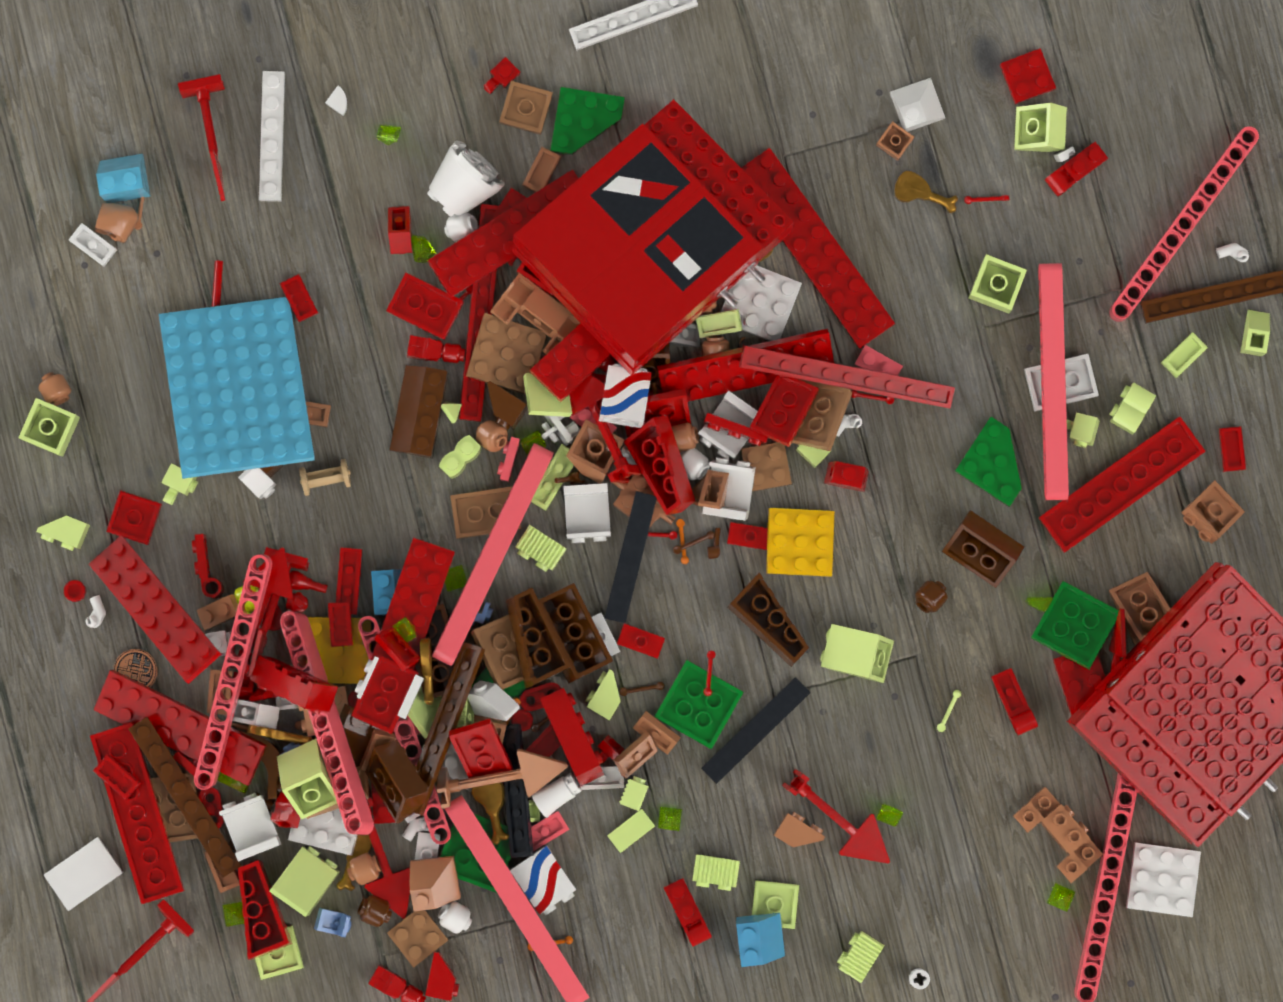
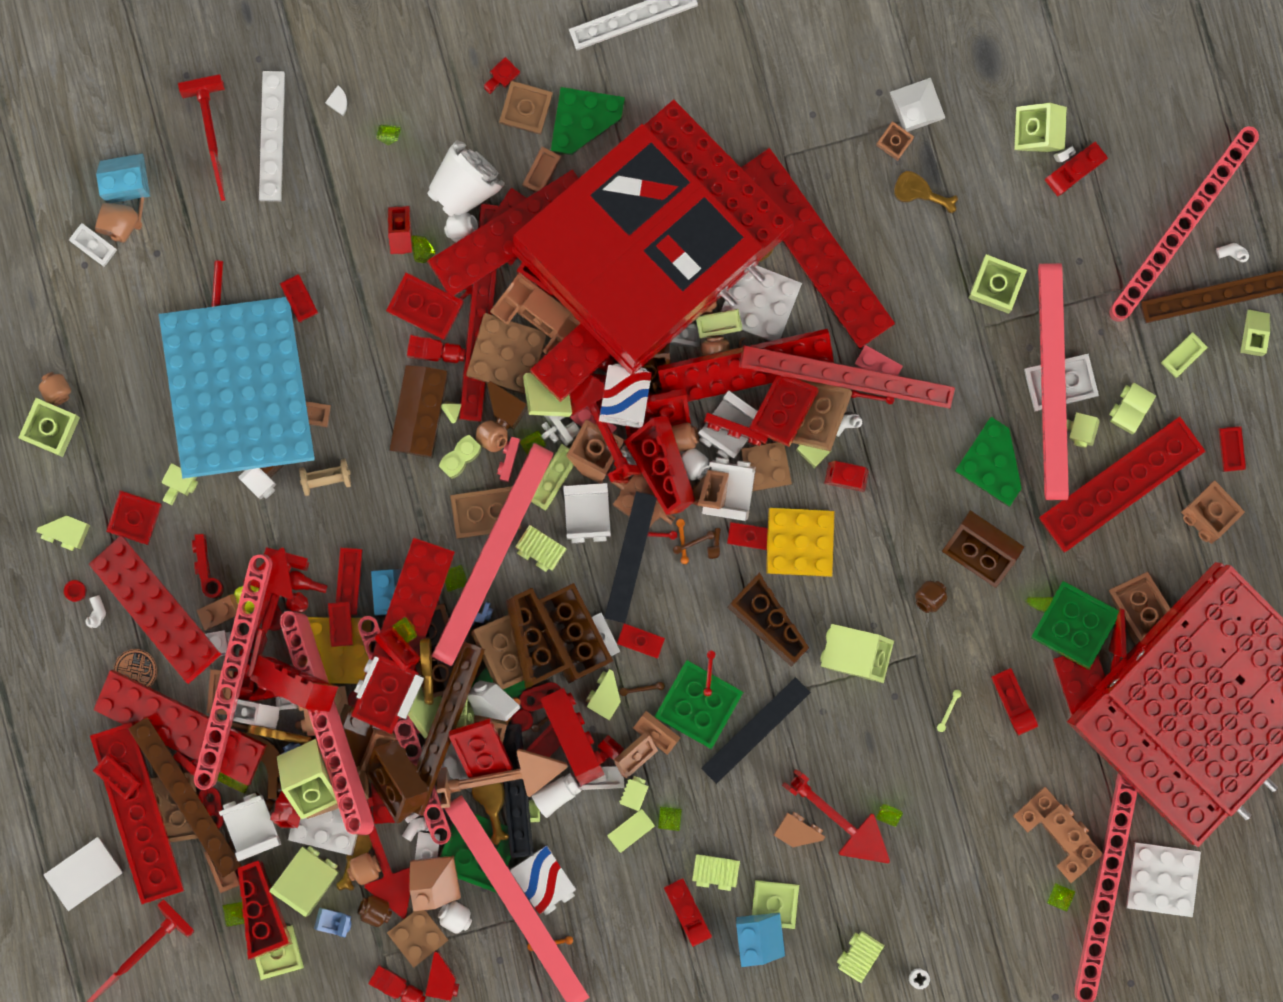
(548, 830): coral plate -> none
(573, 478): reddish brown hand -> none
(968, 199): red hinge -> none
(1027, 76): red plate -> none

